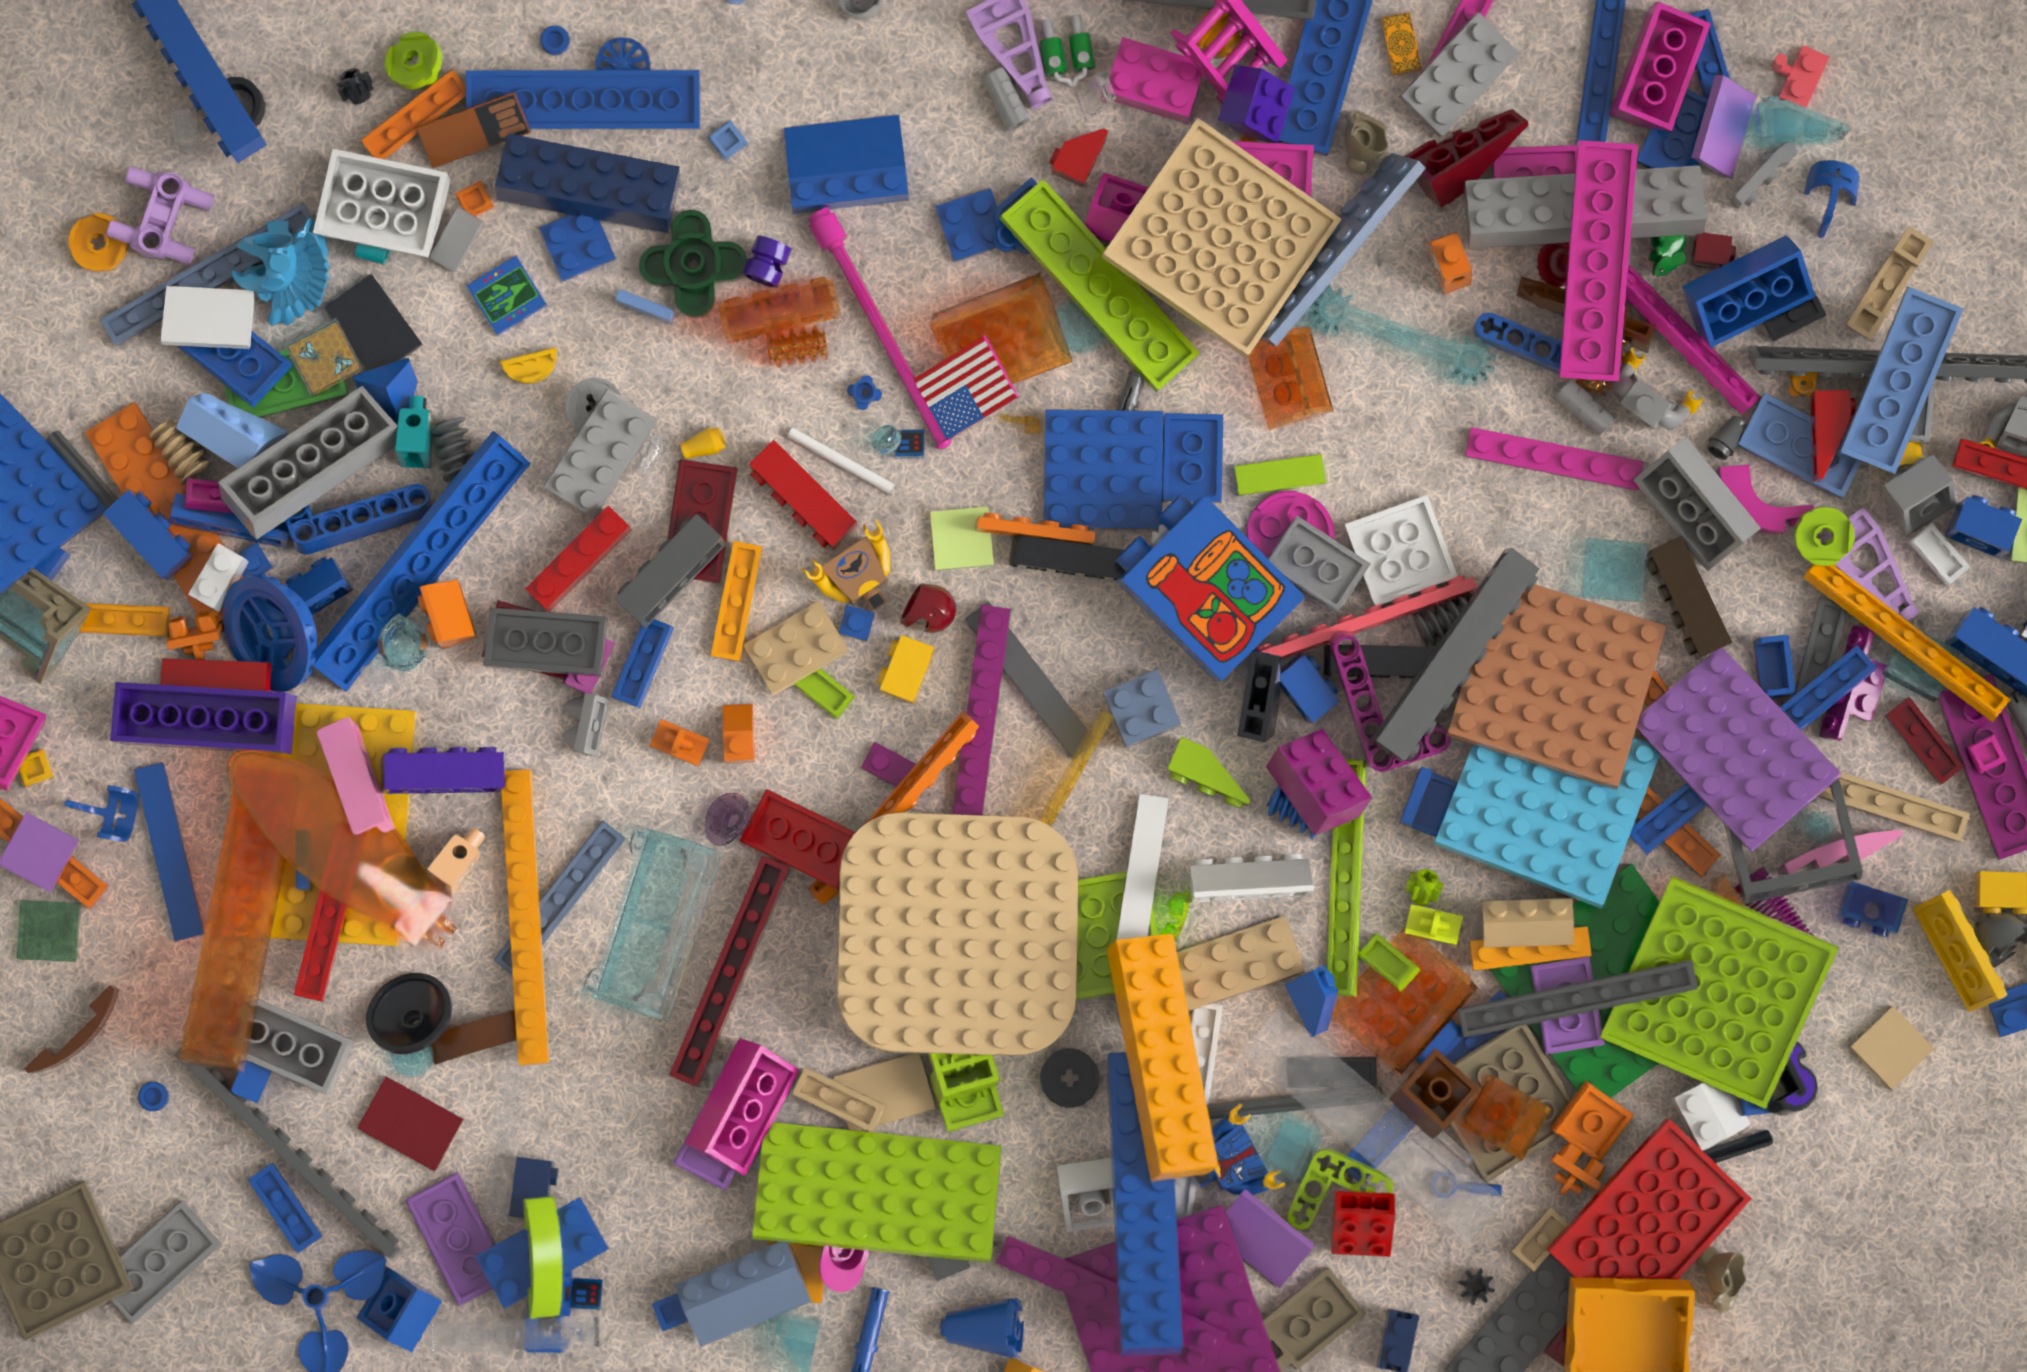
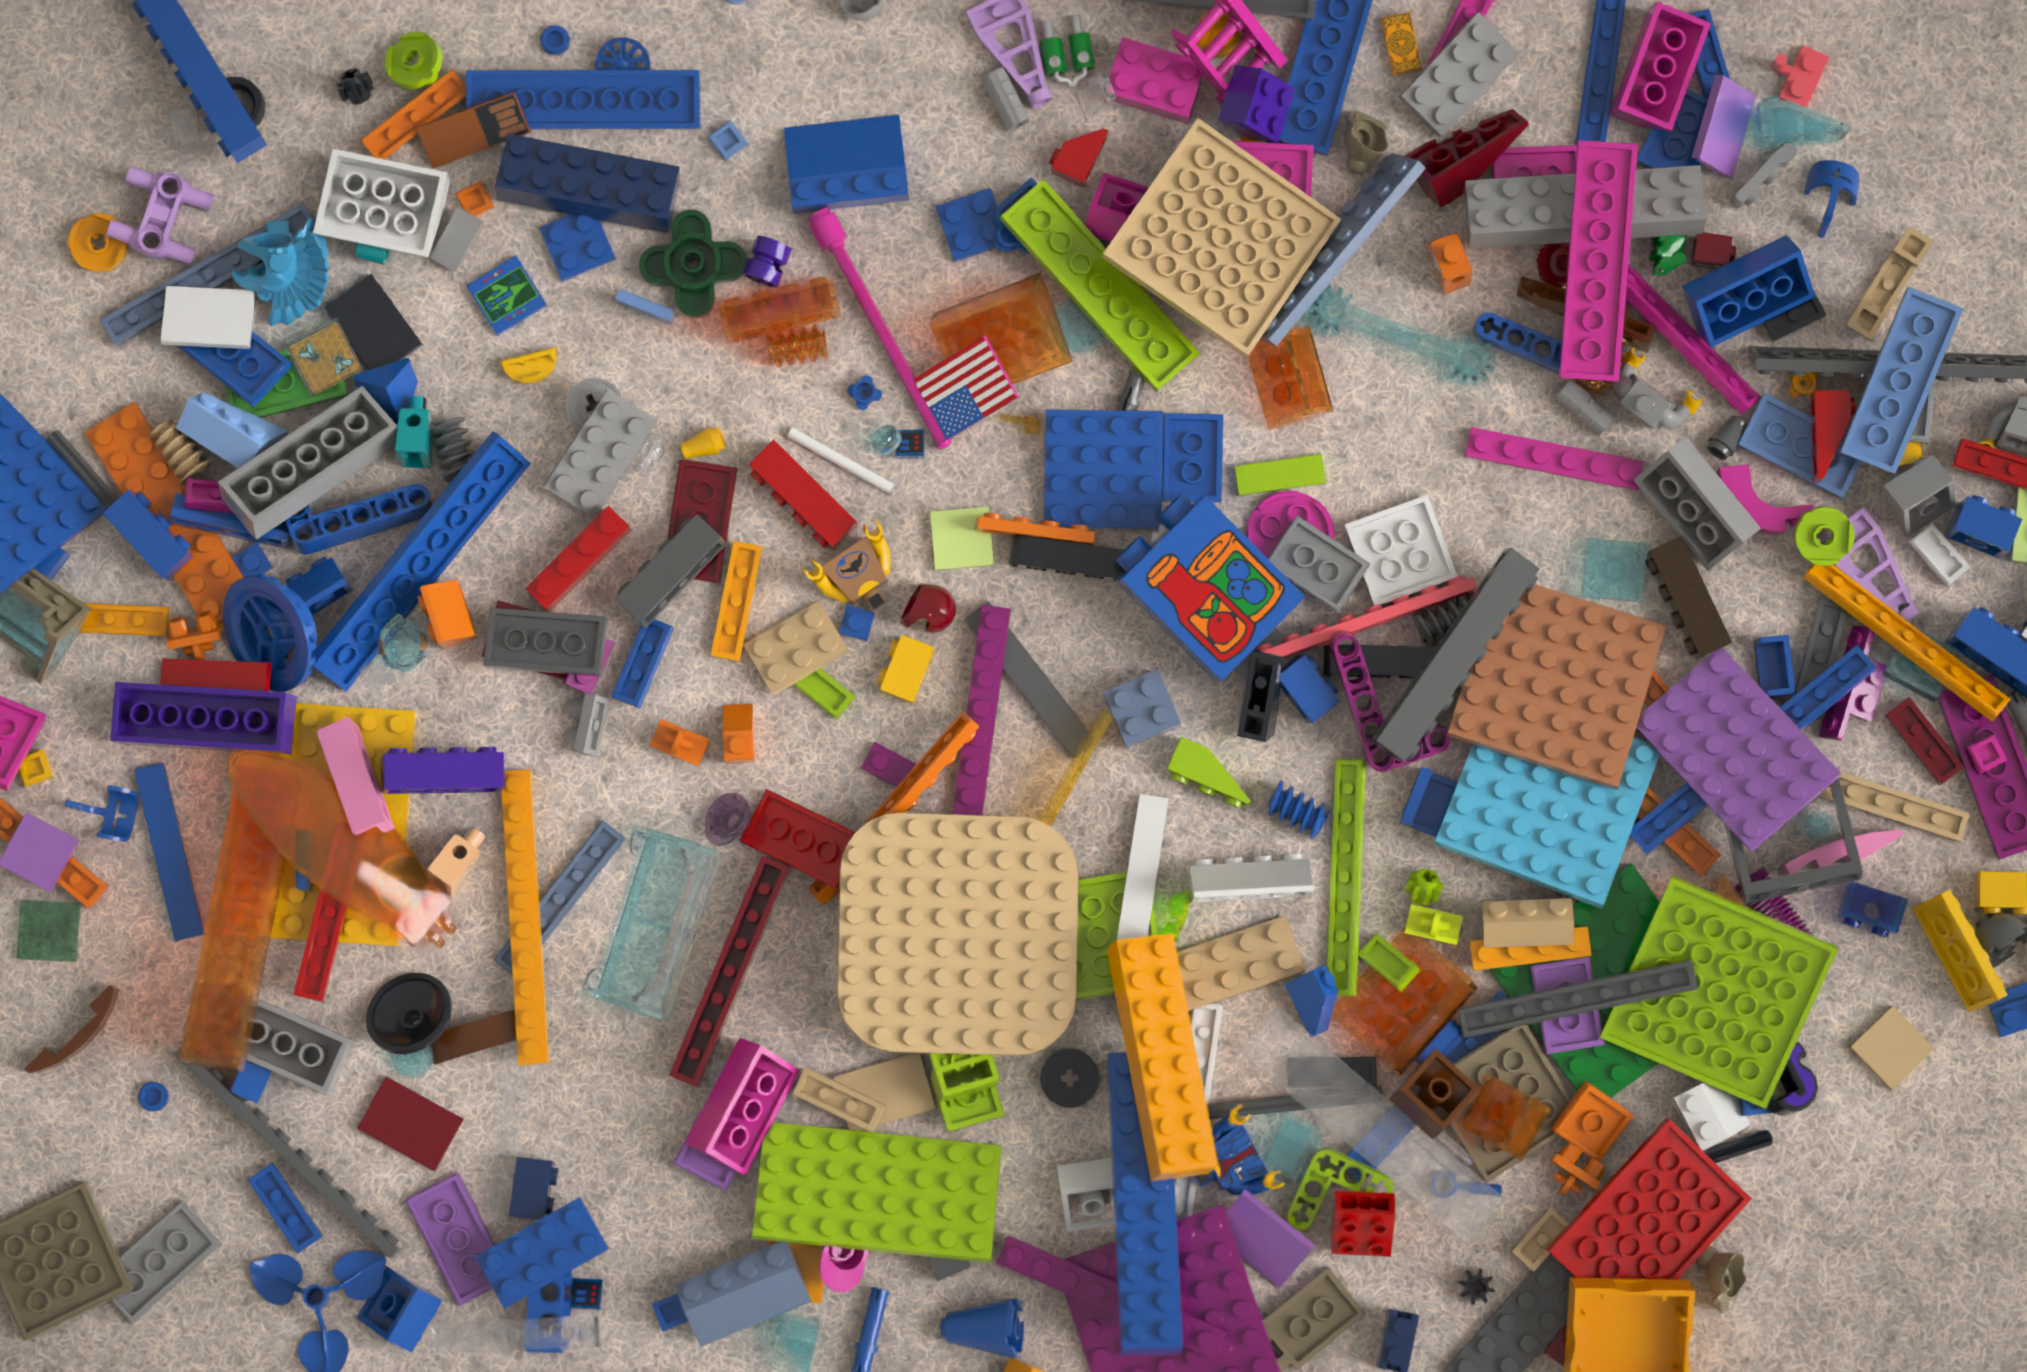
(218, 576): white brick -> none
(545, 1257): lime slope -> none
(1318, 782): magenta brick -> none

